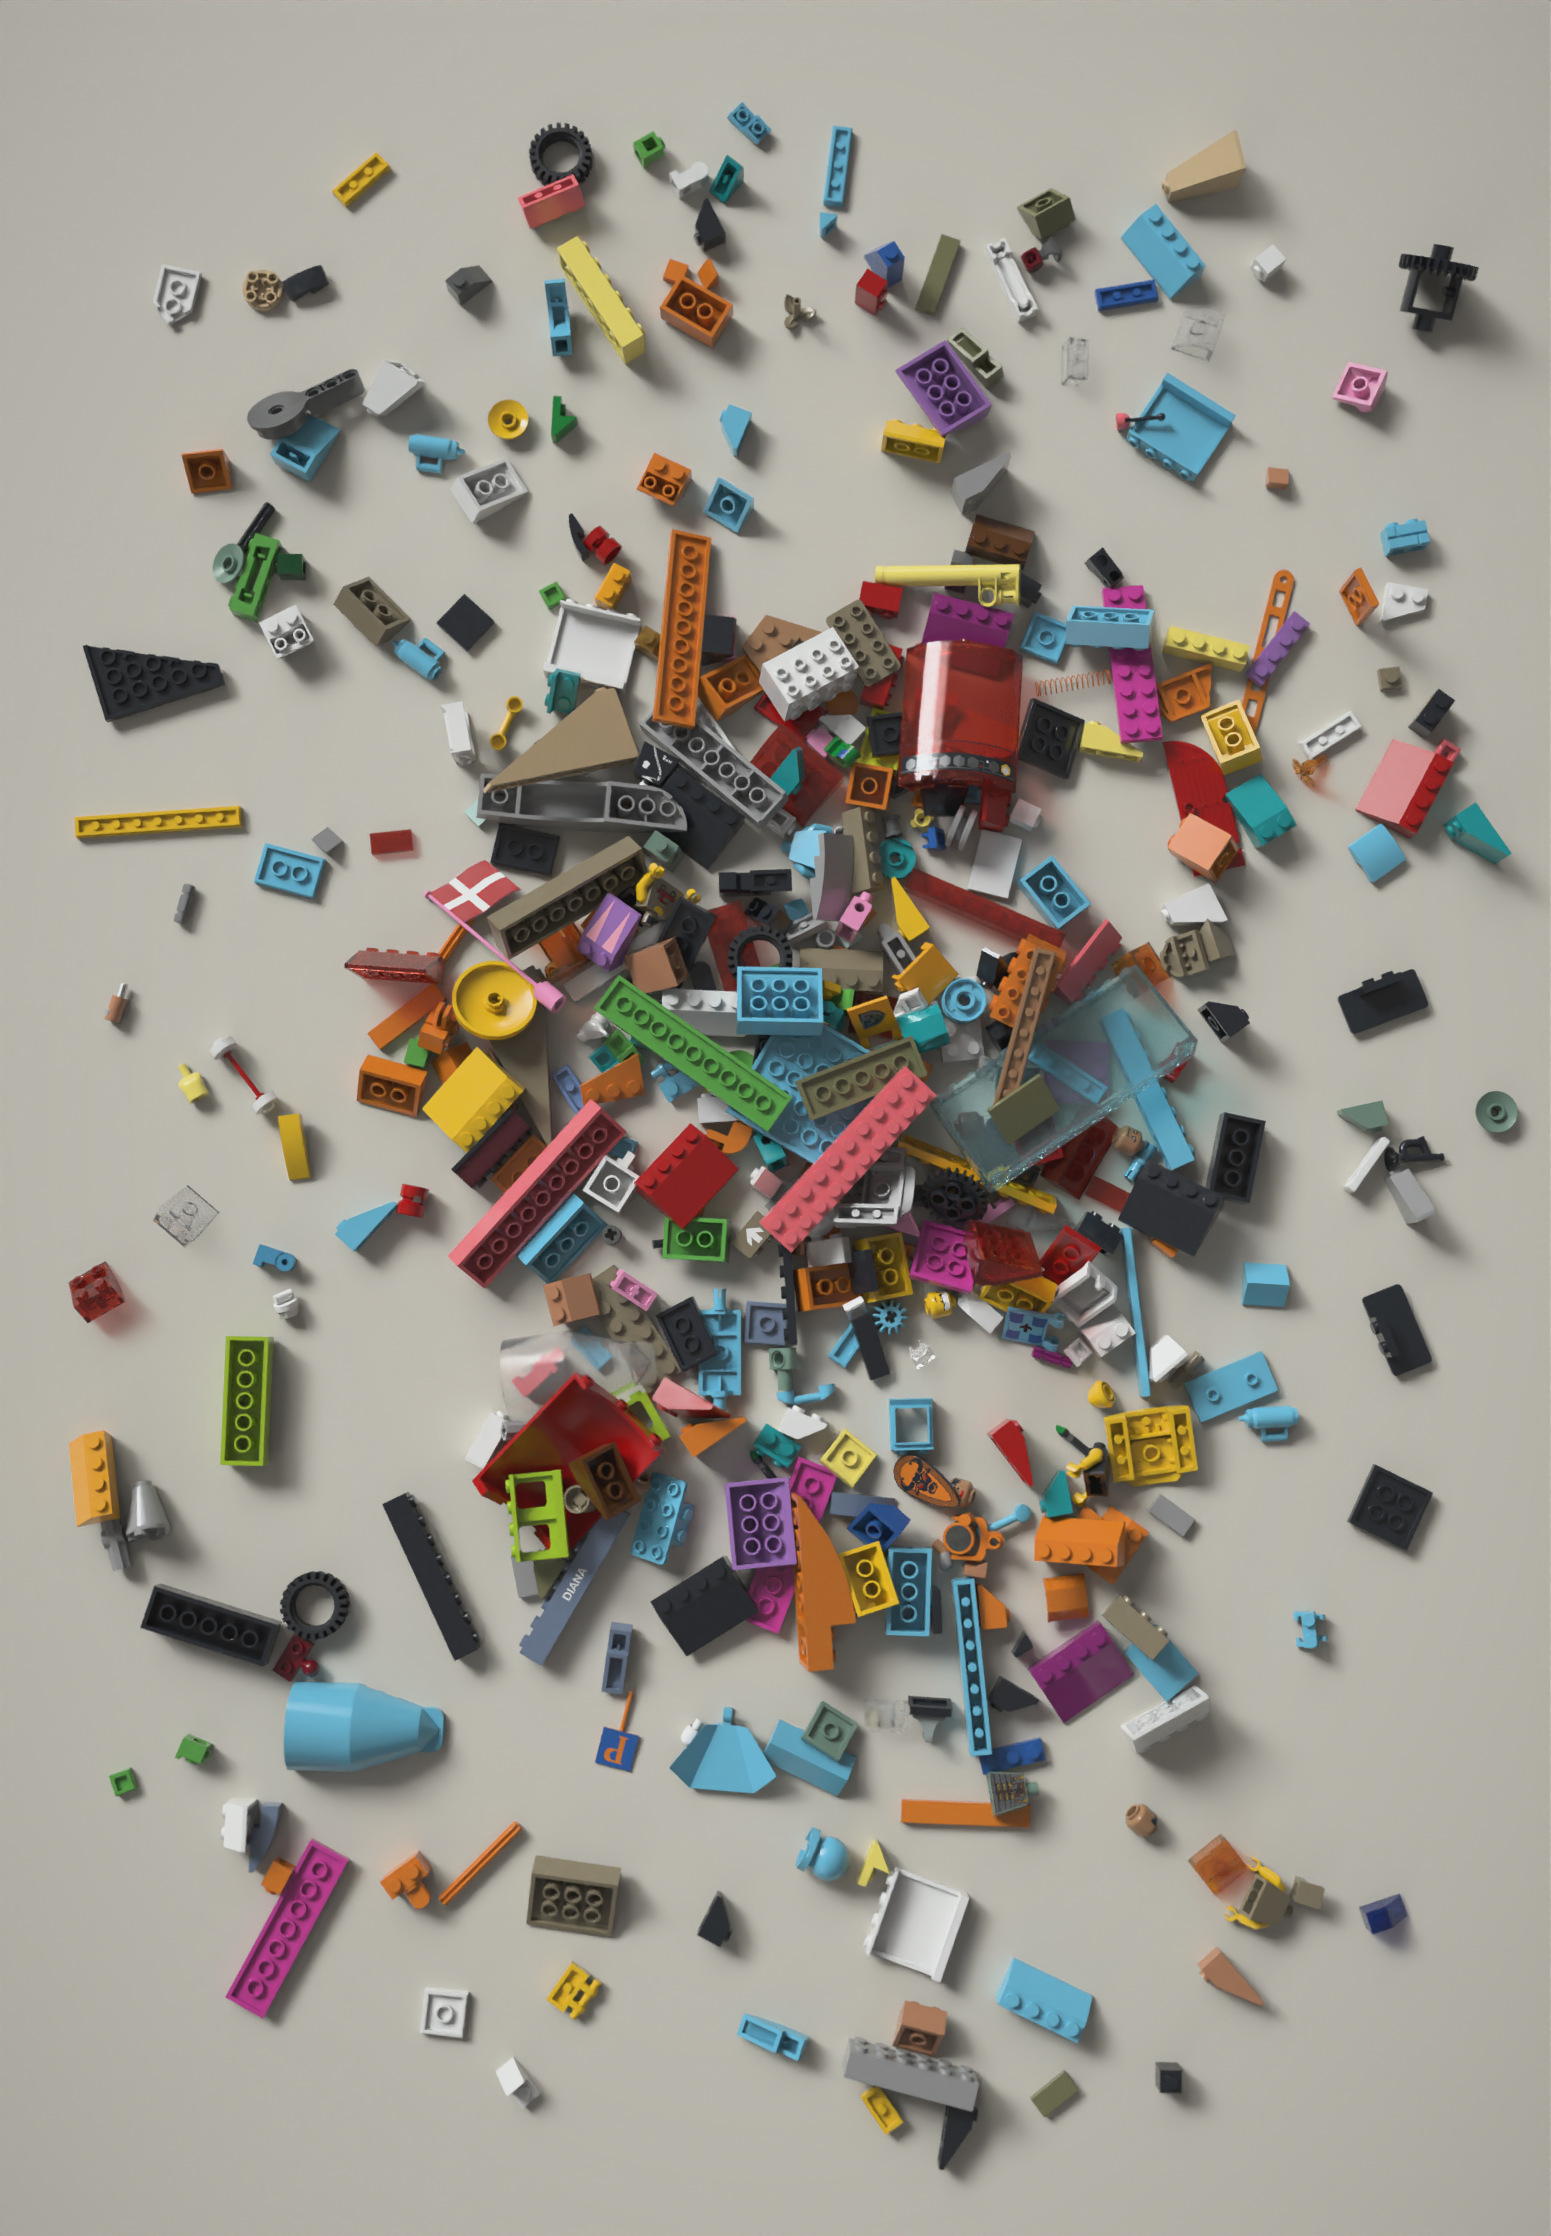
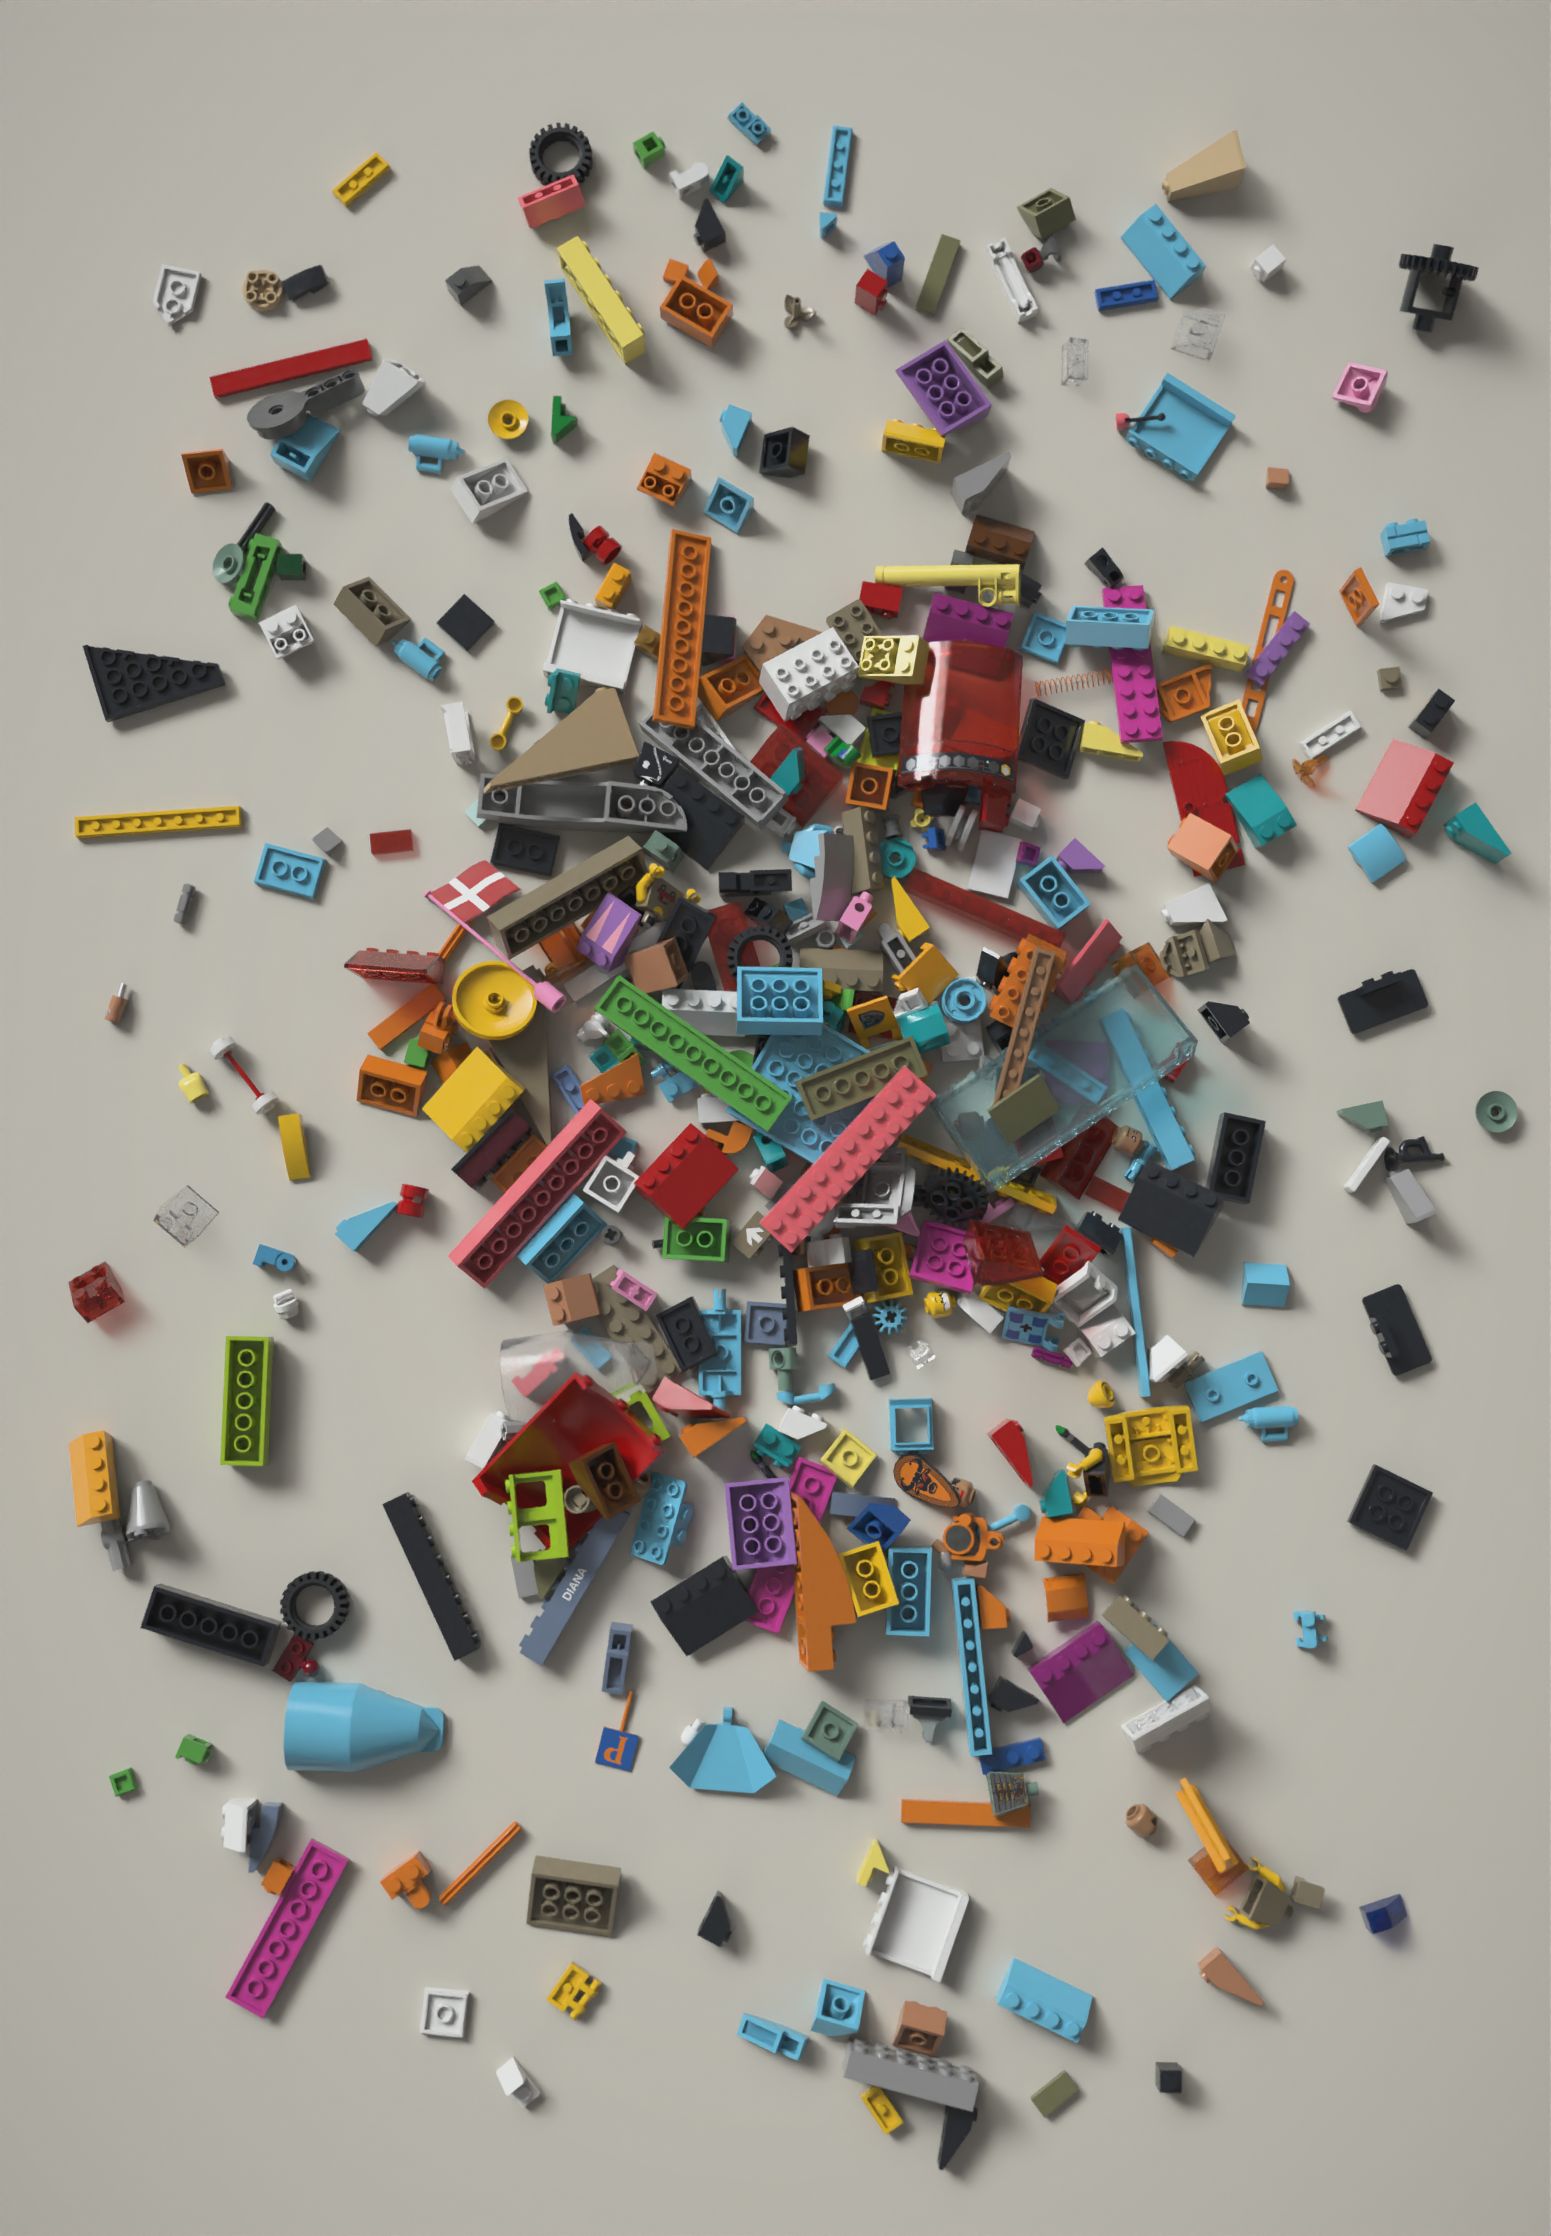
(291, 368): none -> red tile
(784, 453): none -> black slope
(824, 1856): medium azure tile -> none
(837, 2009): none -> medium azure slope
(894, 659): none -> light yellow slope
(935, 1610): black tile -> none
(1028, 854): none -> magenta tile
(1078, 859): none -> medium lavender slope
(1206, 1827): none -> light orange fence
(1447, 750): coral tile -> none

